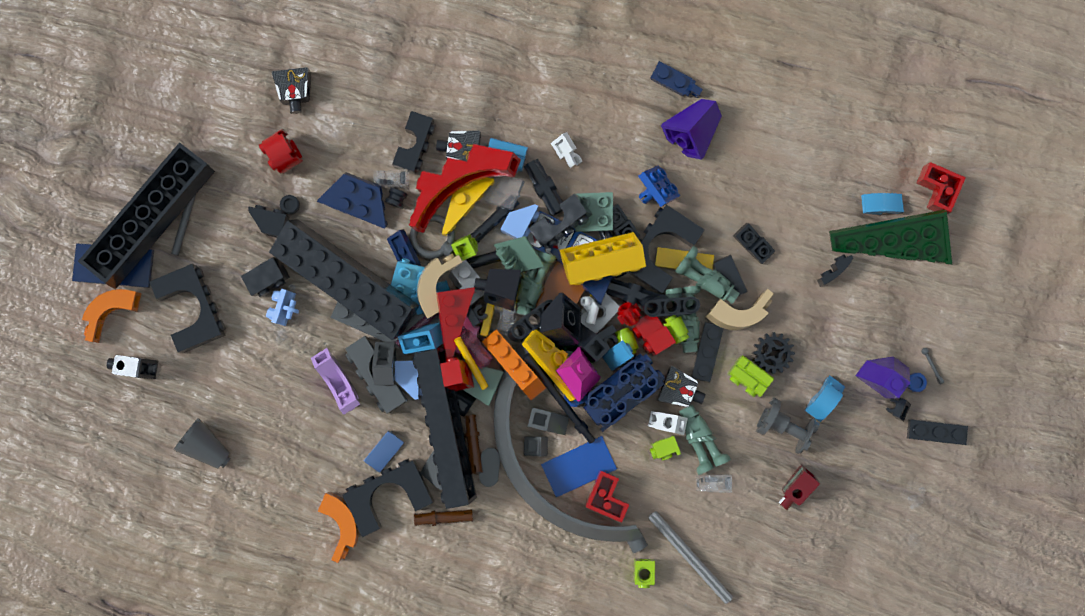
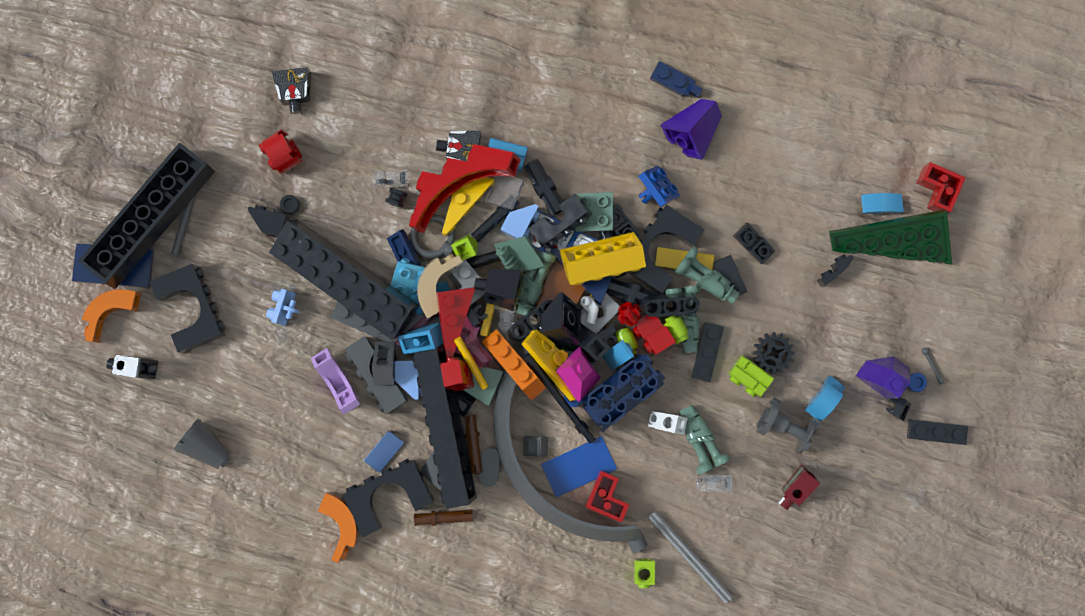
(265, 277): black brick -> none
(356, 198): dark blue wing -> none
(422, 128): black arch -> none
(548, 421): dark grey slope -> none
(564, 148): white plate -> none
(664, 448): lime brick -> none
(679, 389): torso -> none
(734, 319): tan arch -> none

